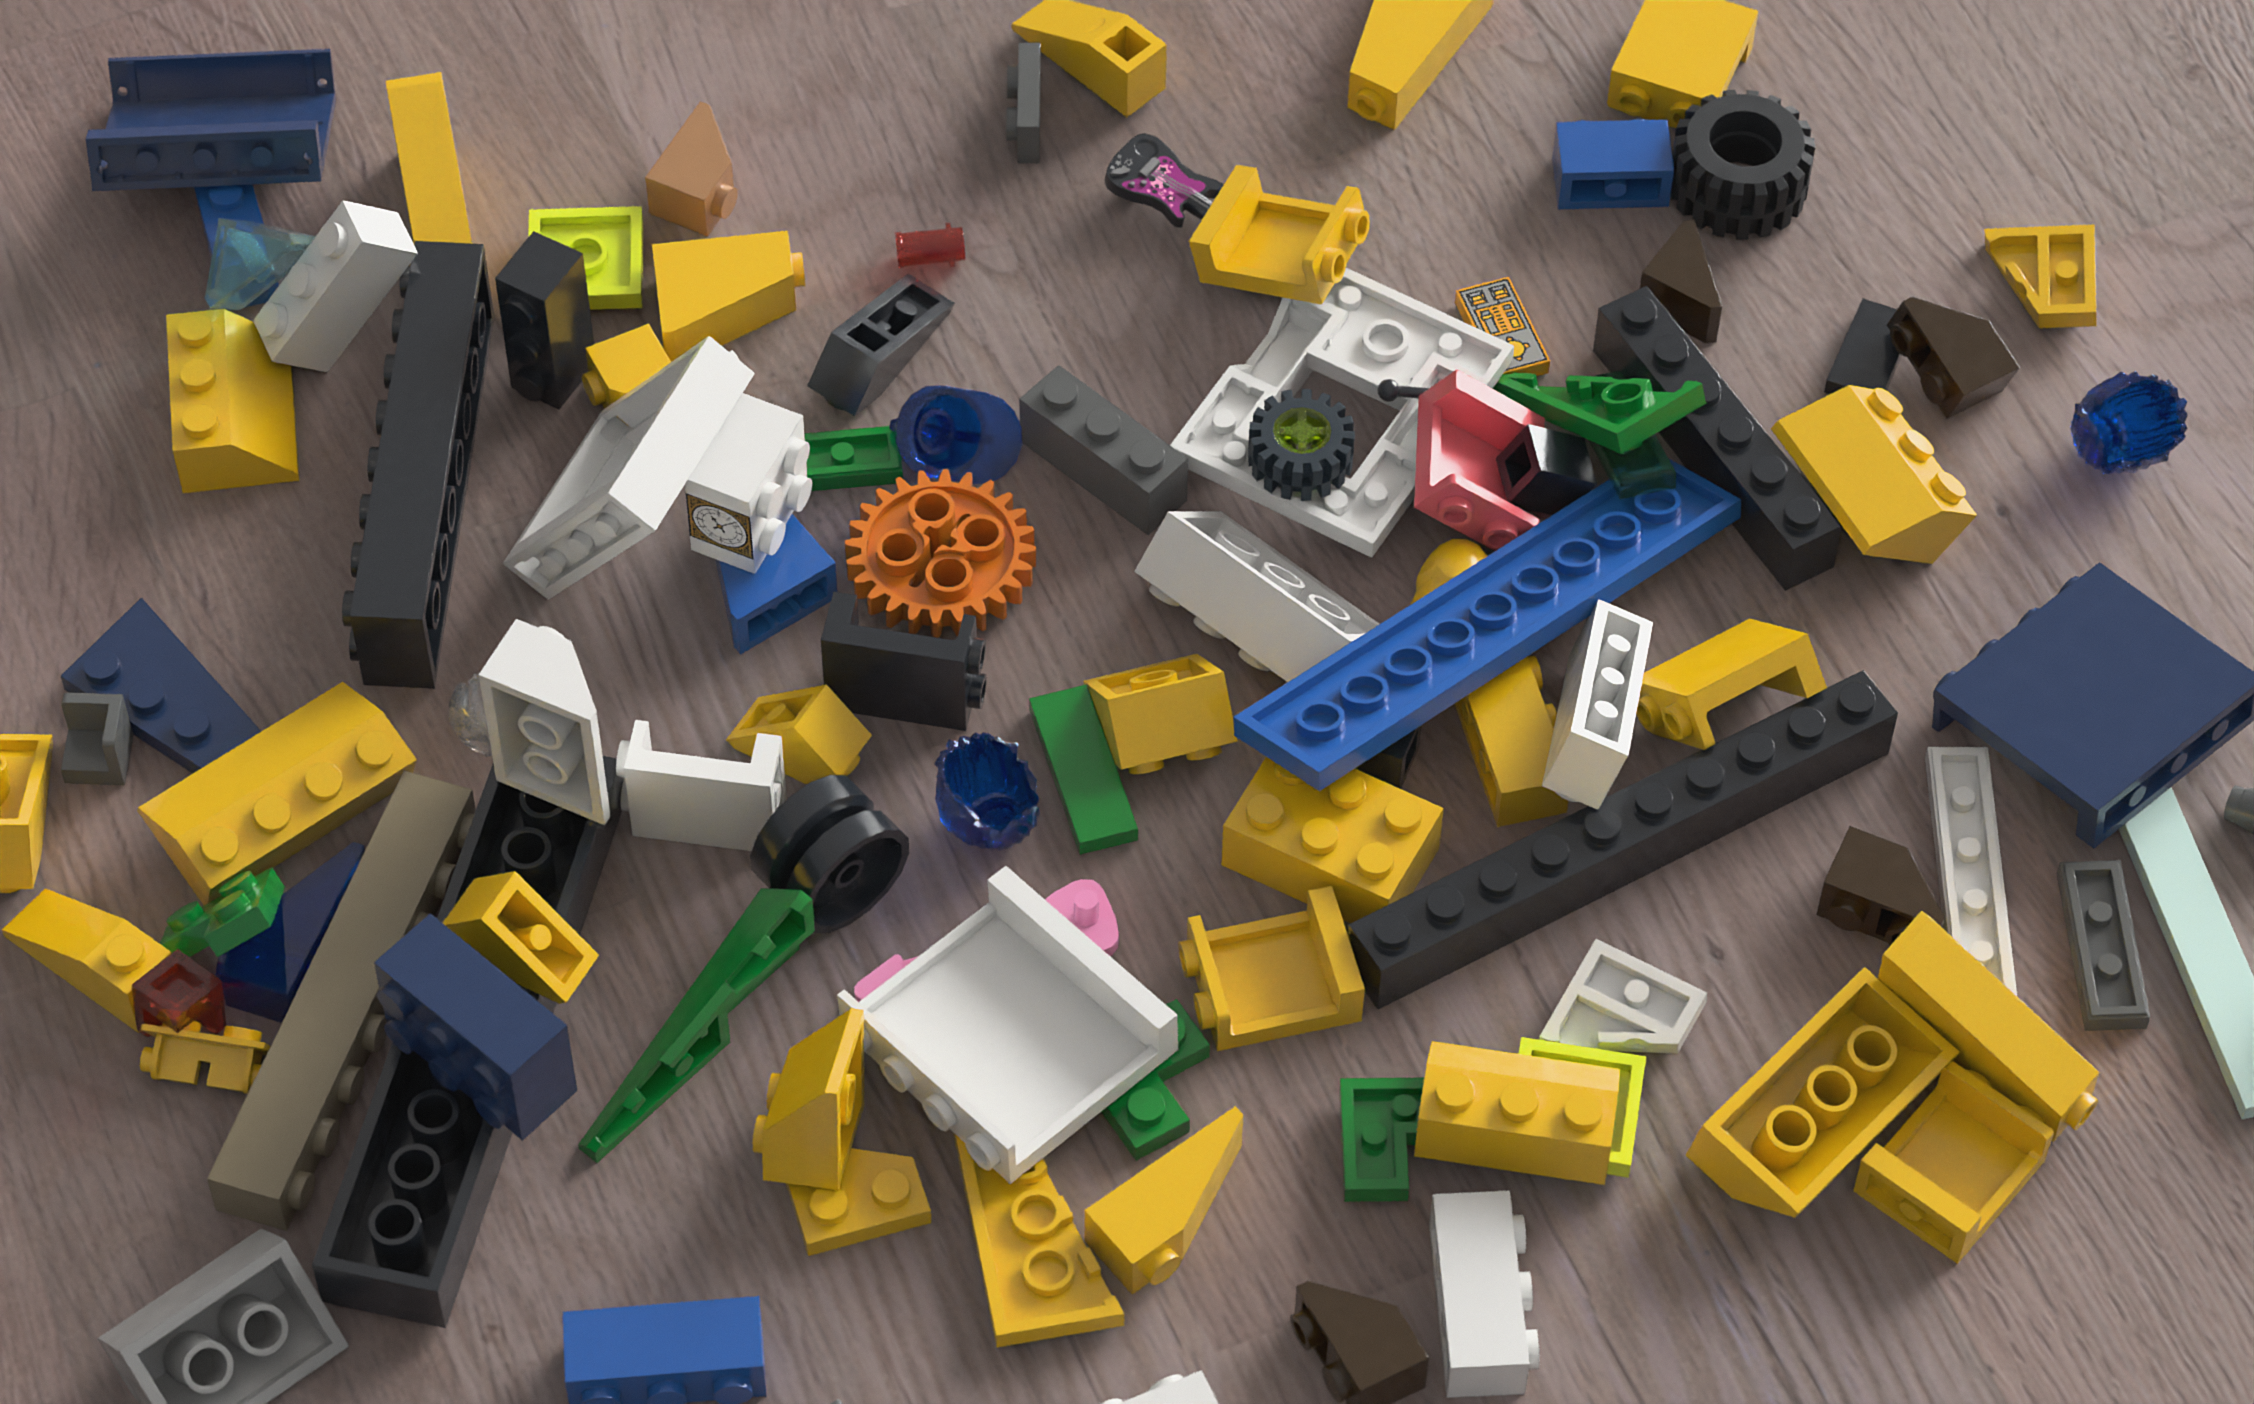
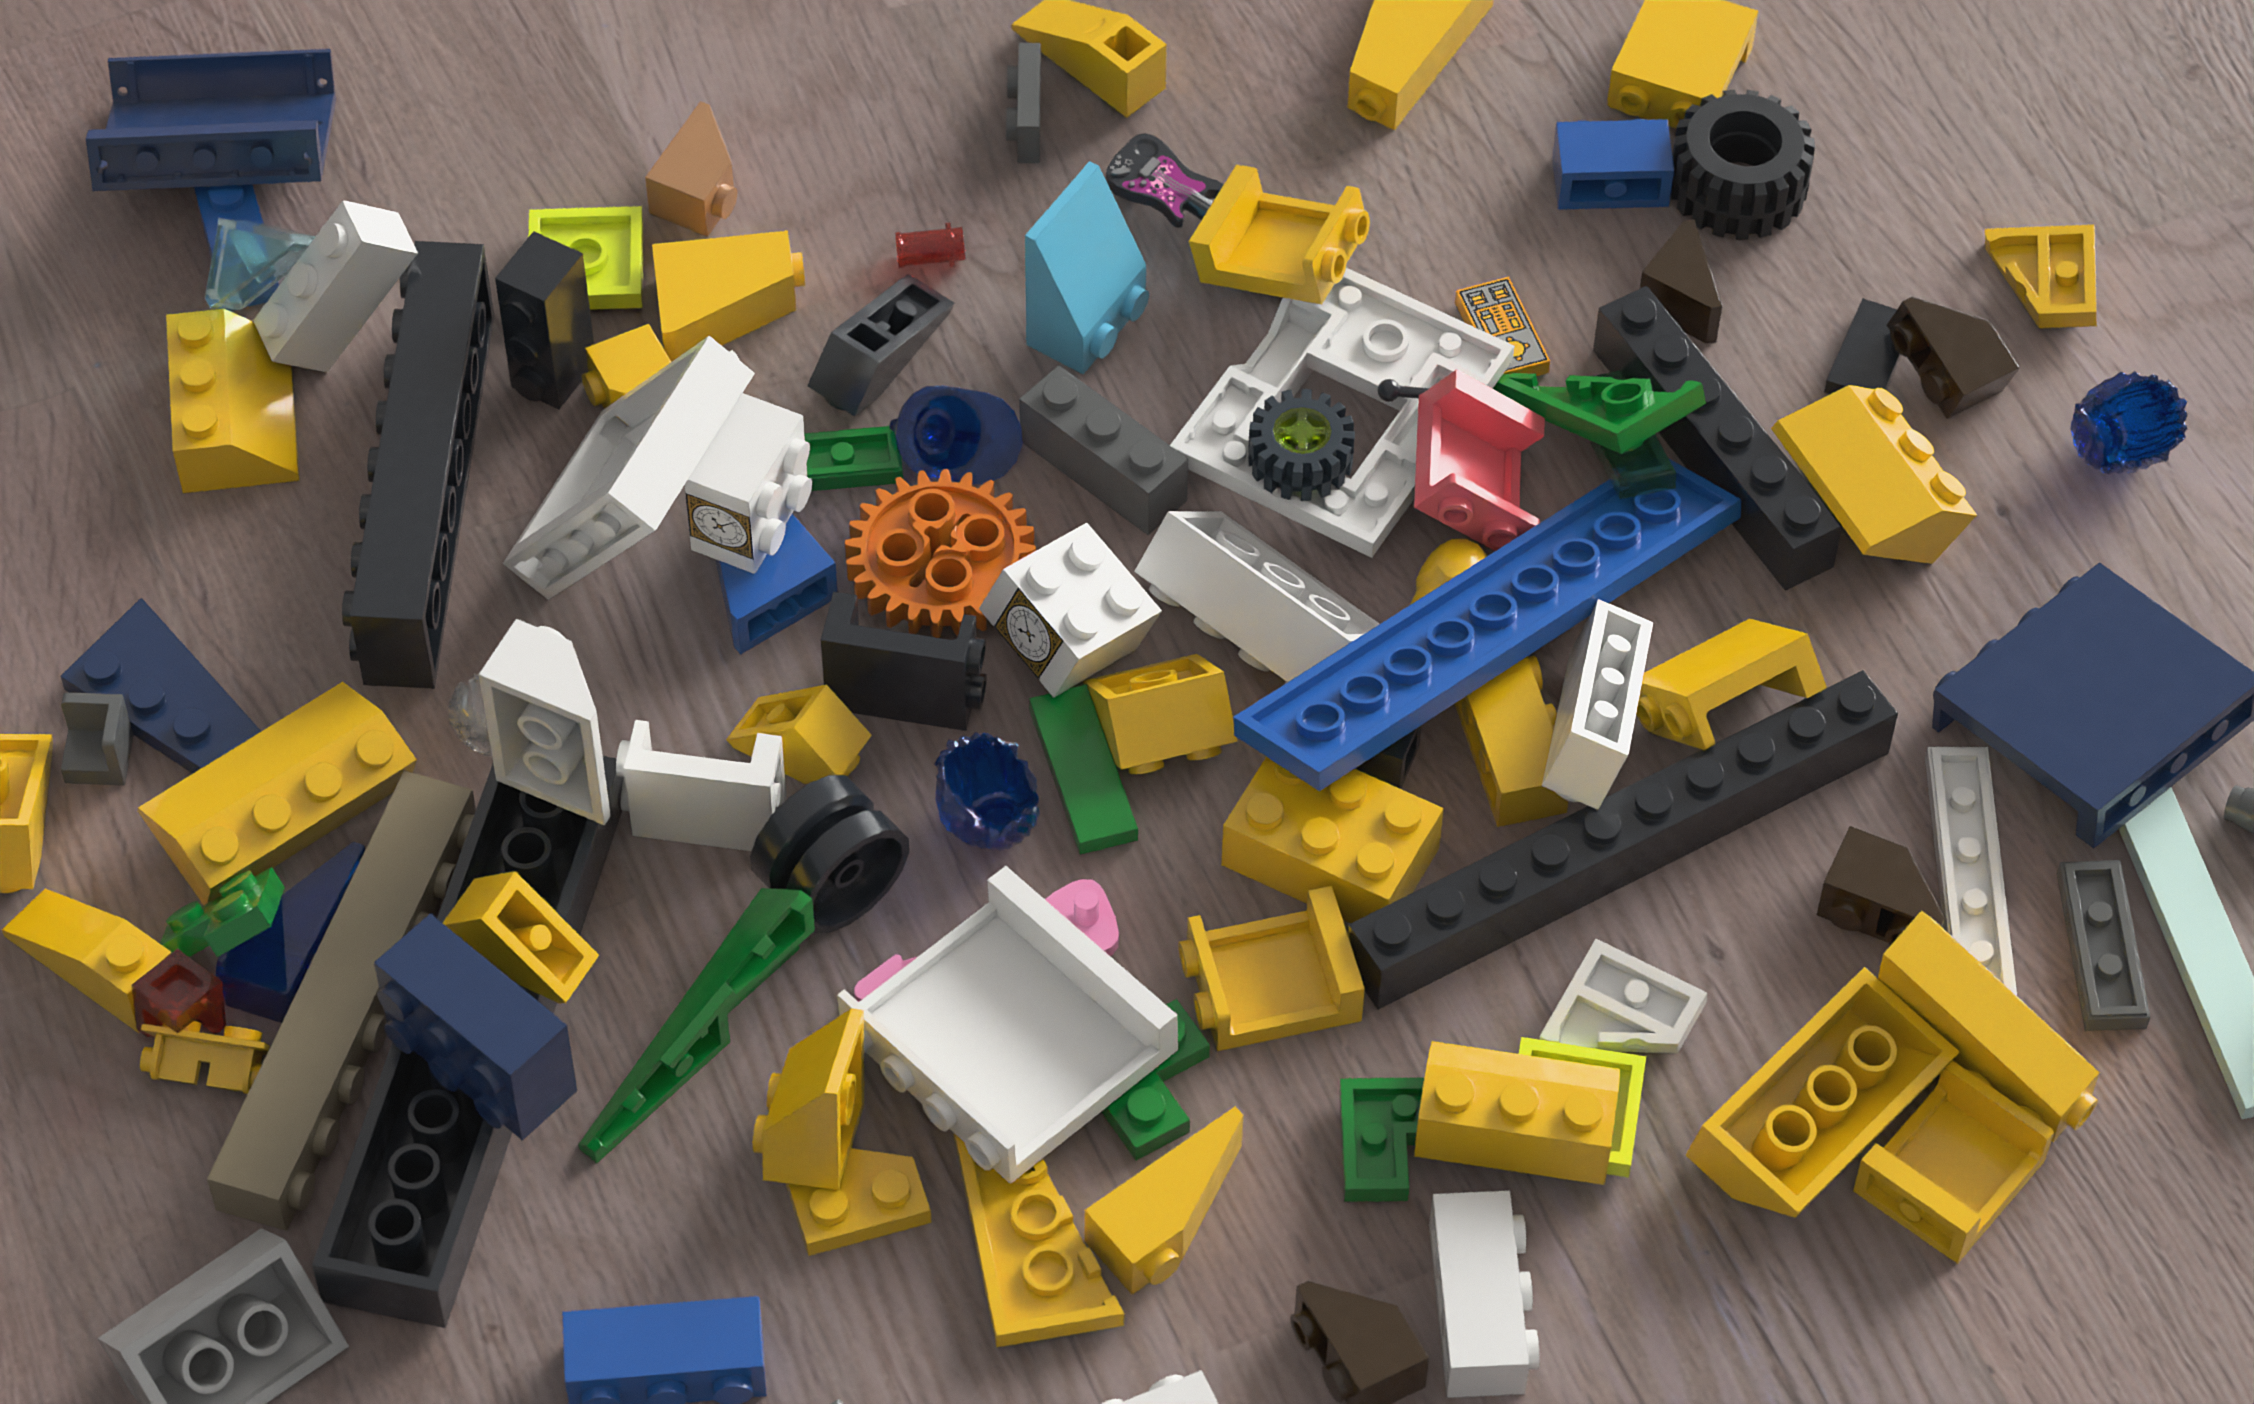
(428, 159): yellow slope -> none
(1070, 609): none -> white brick
(1082, 274): none -> medium azure slope
(1545, 469): black brick -> none

